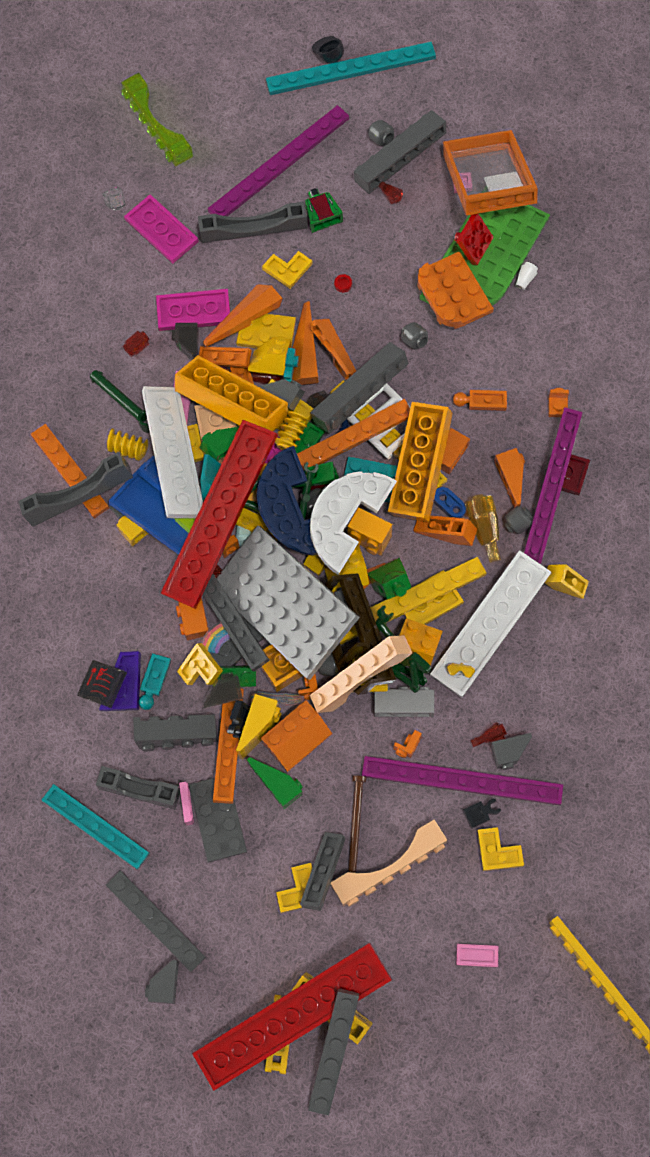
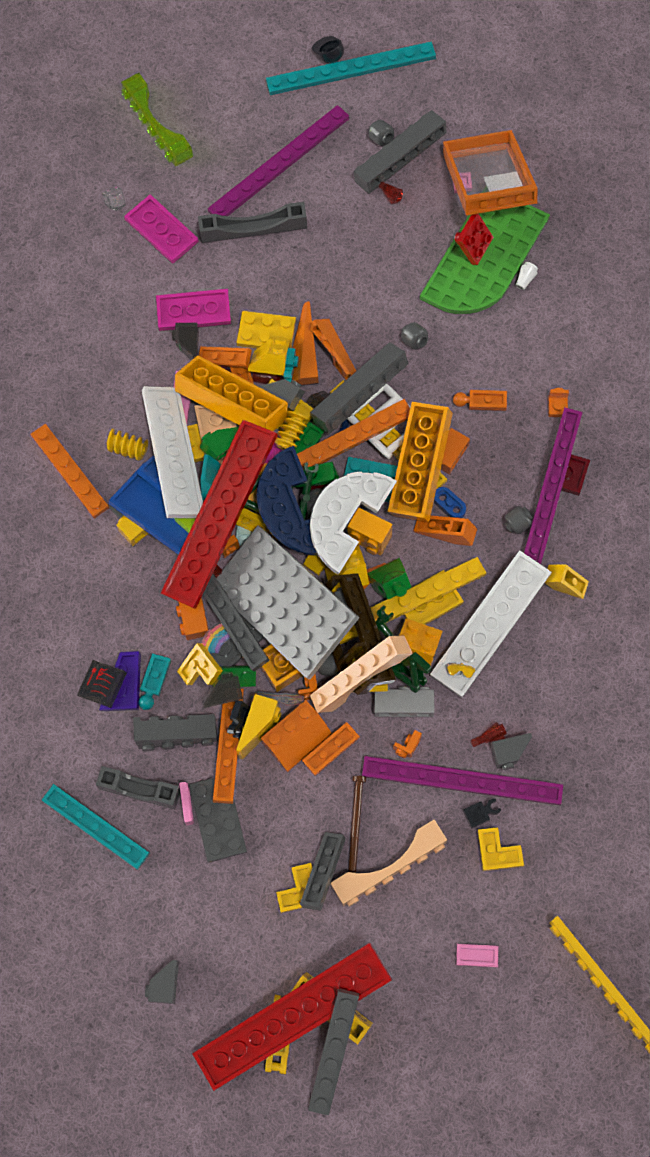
(44, 506): dark grey arch -> none
(136, 343): clear red brick -> none
(139, 414): dark green piece -> none
(155, 921): dark grey plate -> none
(257, 303): orange wedge -> none
(278, 783): green slope -> none
(288, 272): yellow plate -> none
(322, 210): torso -> none
(330, 749): none -> orange plate
(343, 283): red tile -> none
(453, 291): orange plate -> none
(484, 517): clear yellow piece -> none
(510, 467): orange slope -> none

